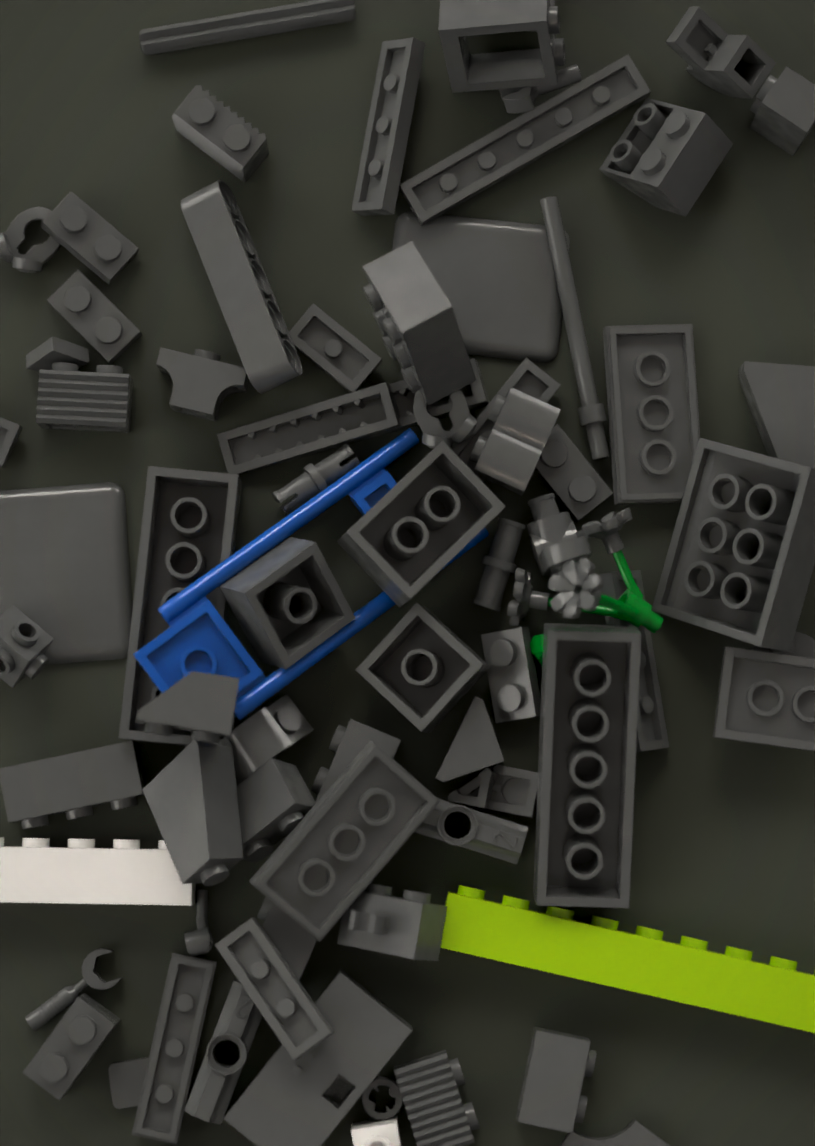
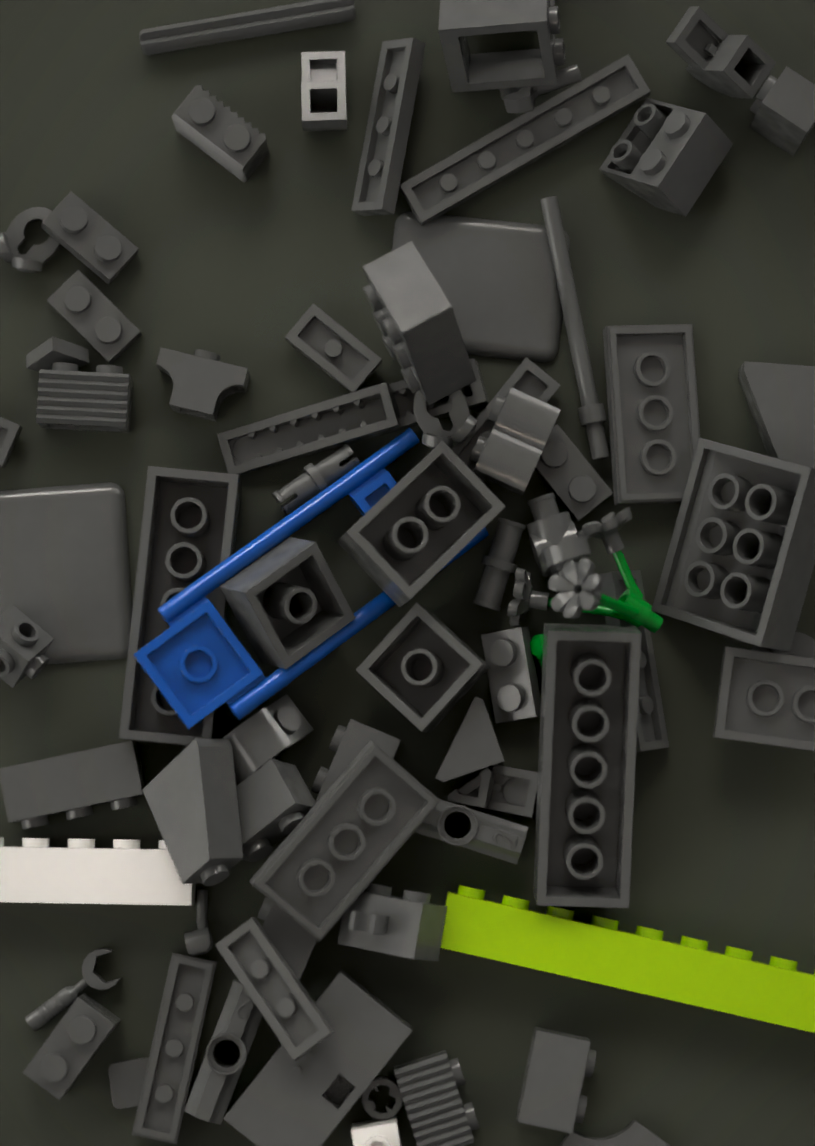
(195, 704): dark grey slope -> none
(241, 287): dark grey beam -> none
(324, 91): none -> brick

